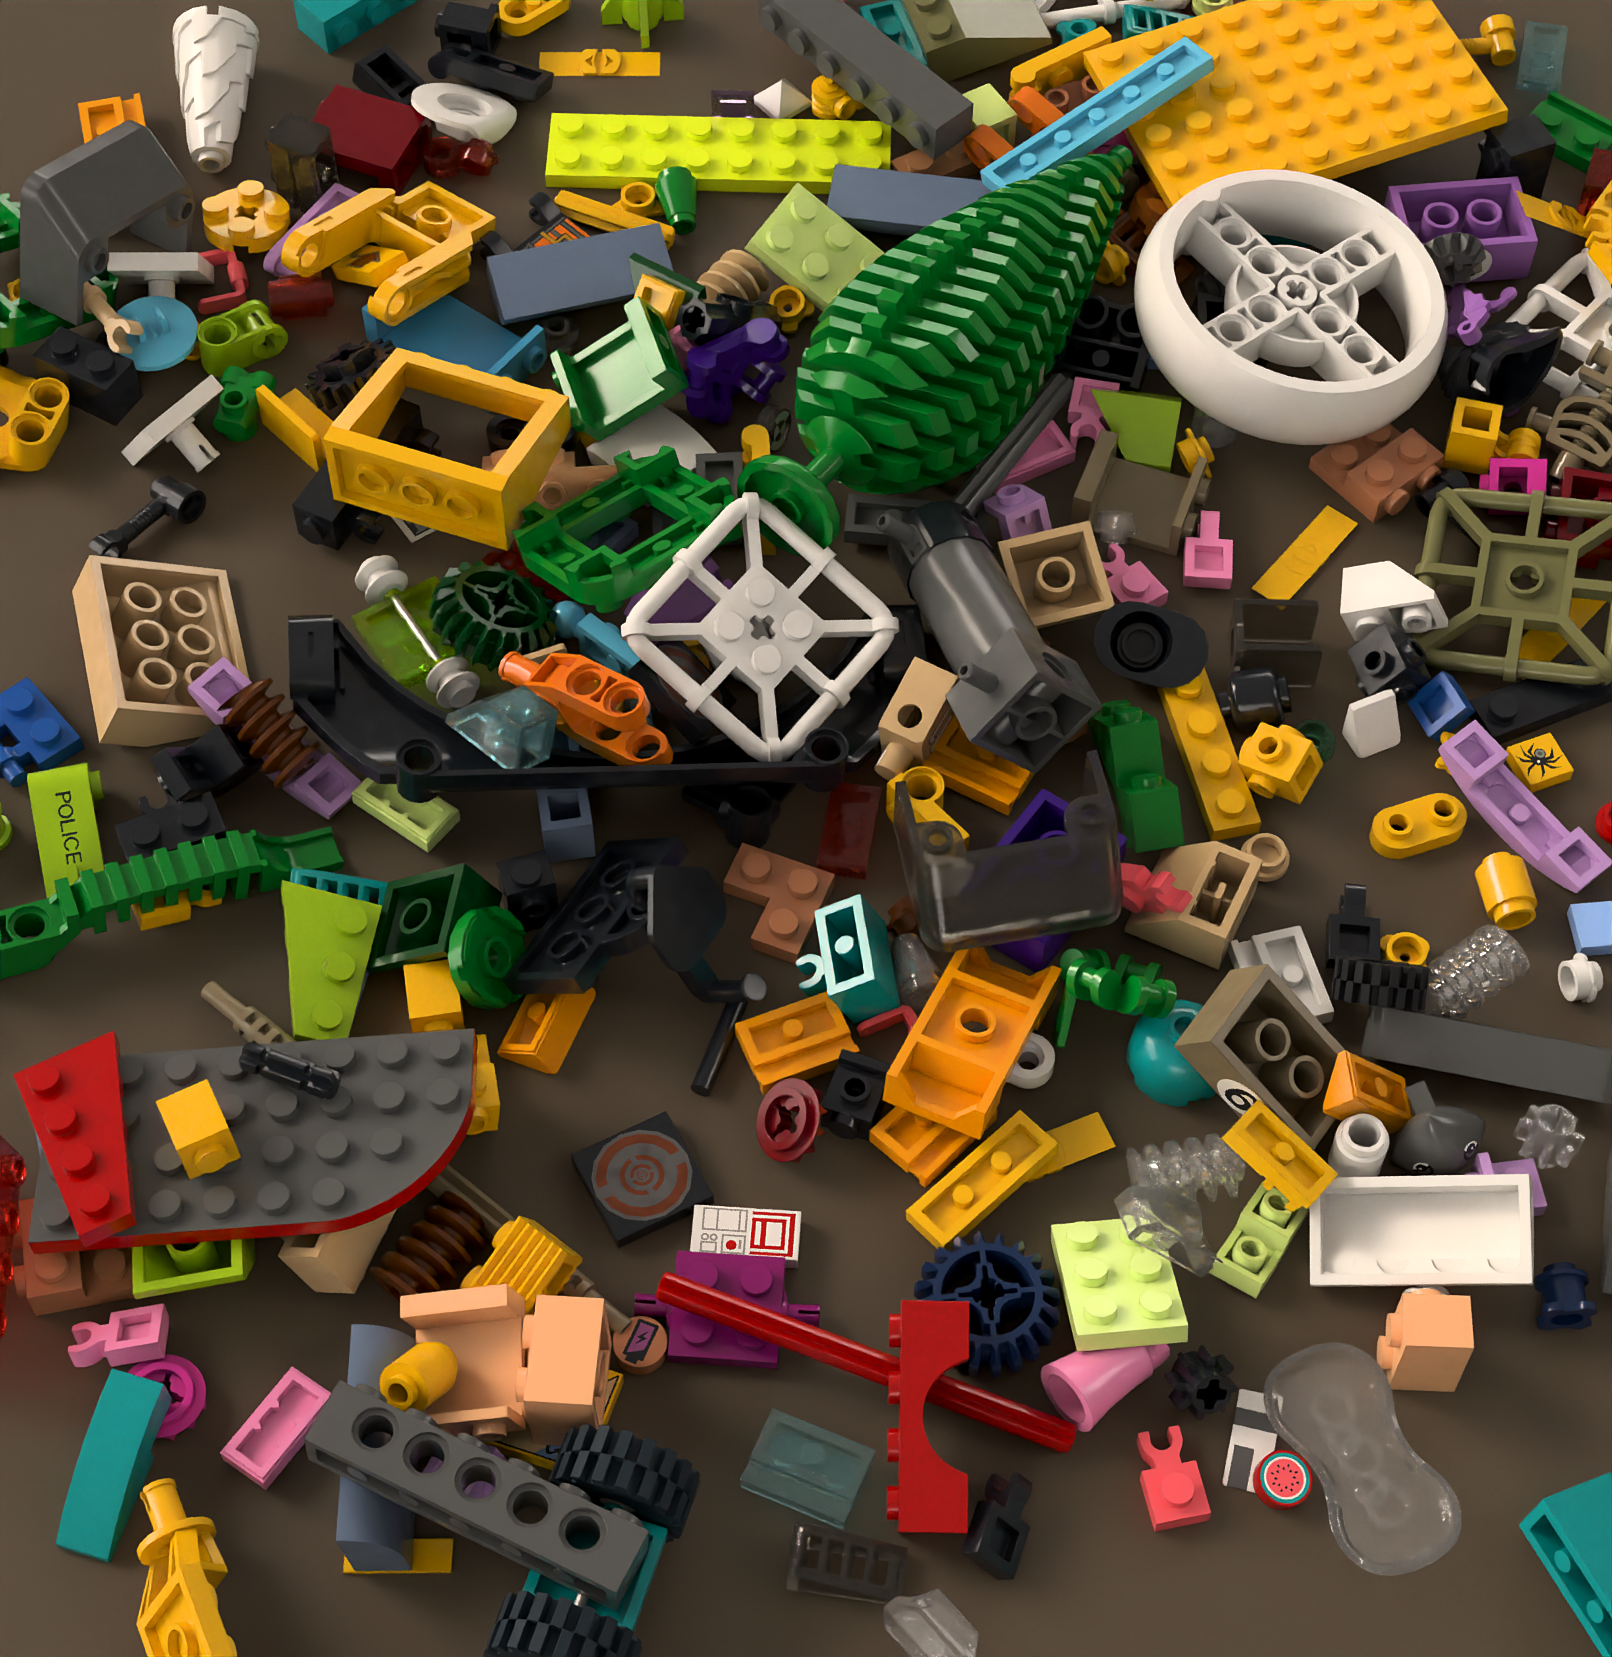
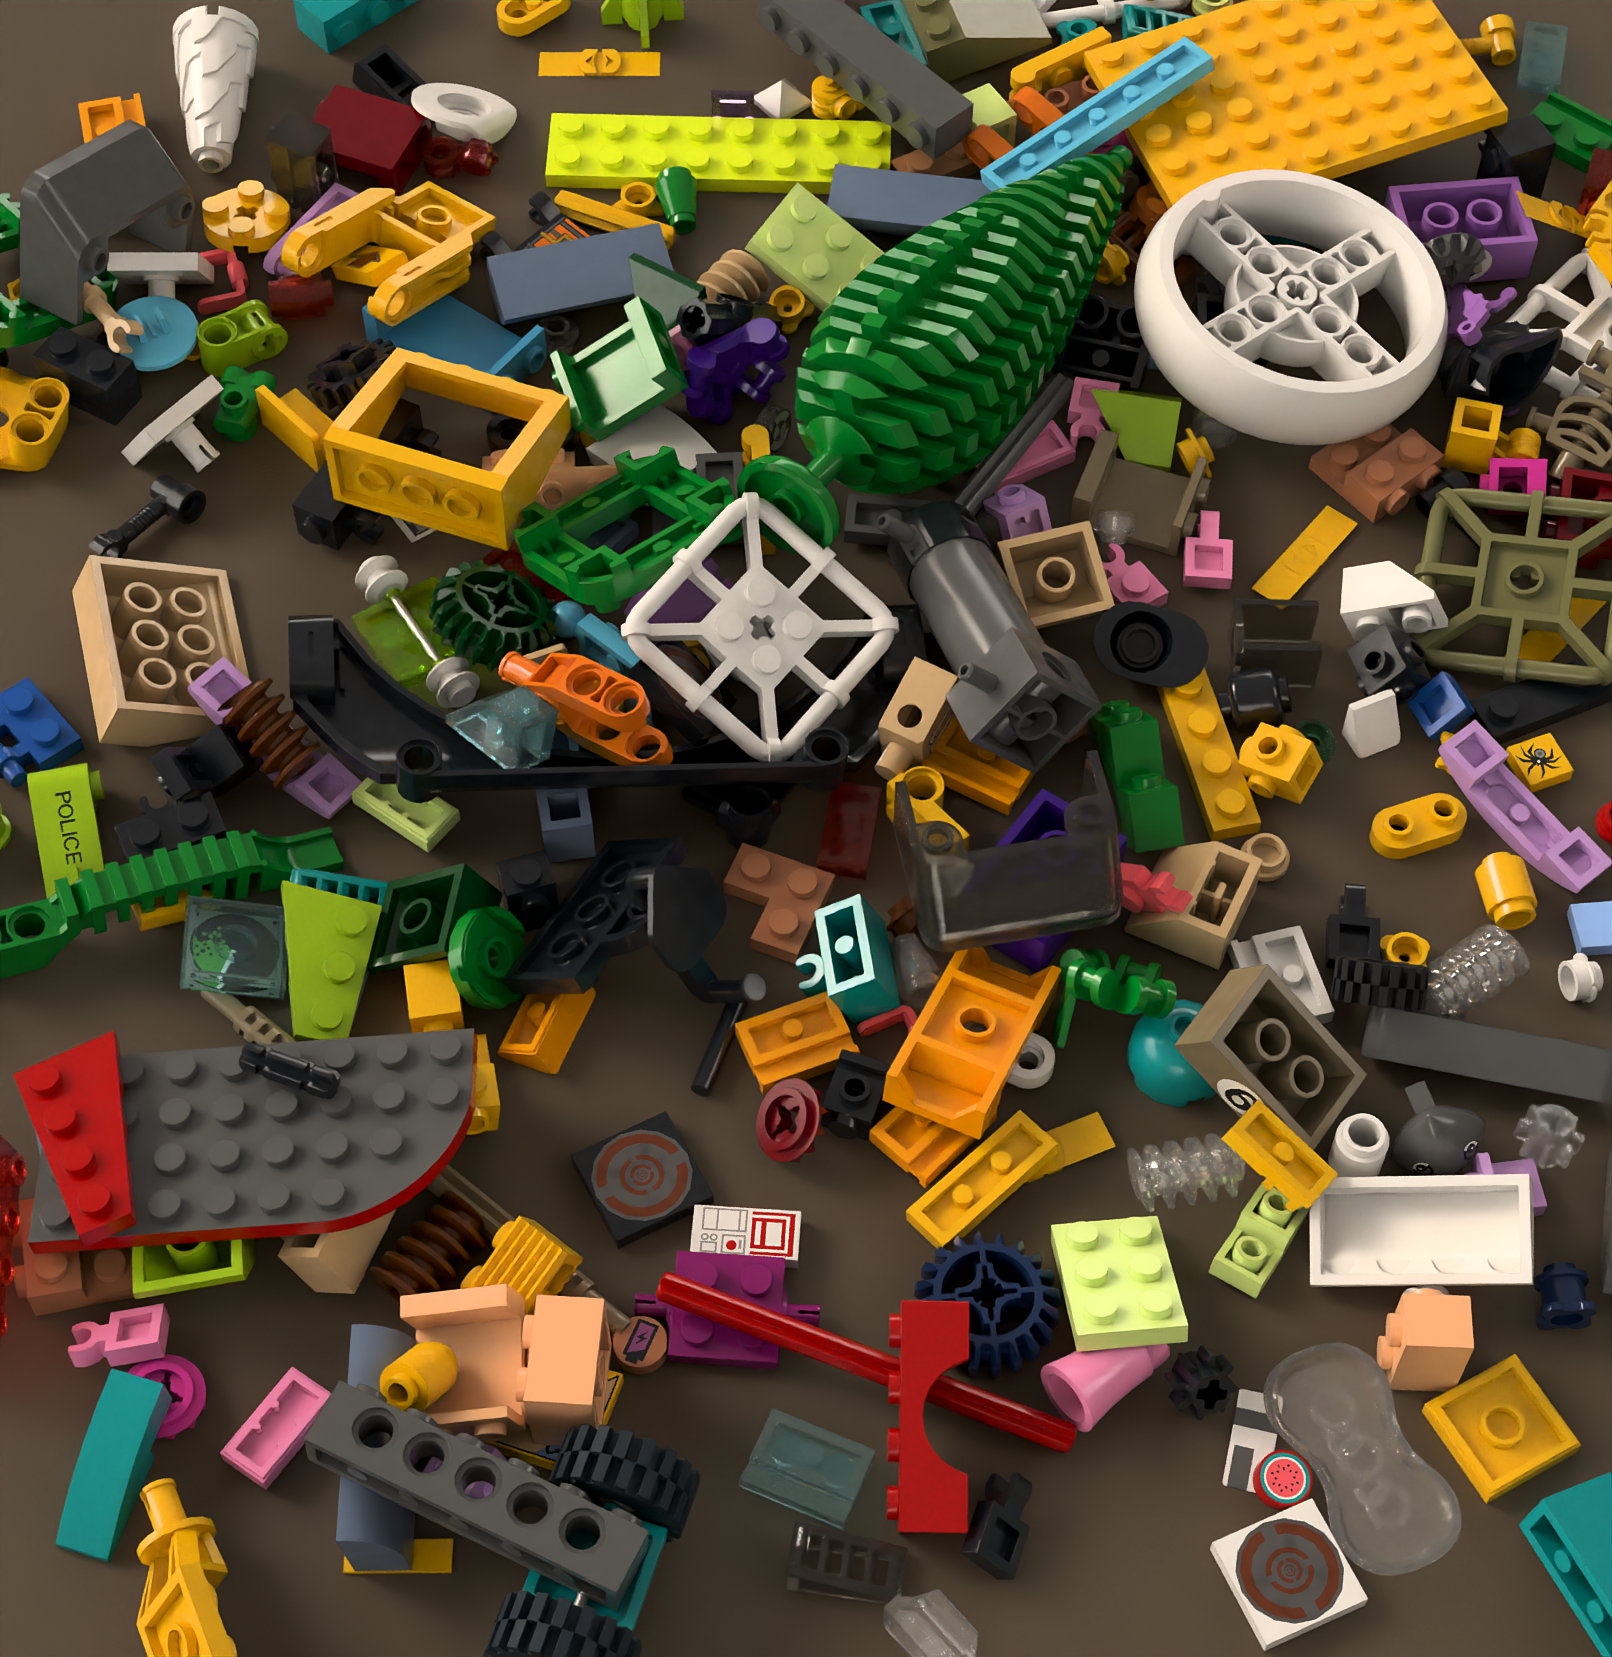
(198, 1129): yellow brick -> none
(234, 948): none -> clear light blue tile
(469, 26): black brick -> none
(491, 71): black plate -> none
(662, 297): yellow tile -> none
(1166, 1225): clear slope -> none
(1171, 1487): coral plate -> none
(1288, 1574): none -> tile
(1369, 1089): light orange slope -> none
(1501, 1428): none -> yellow tile

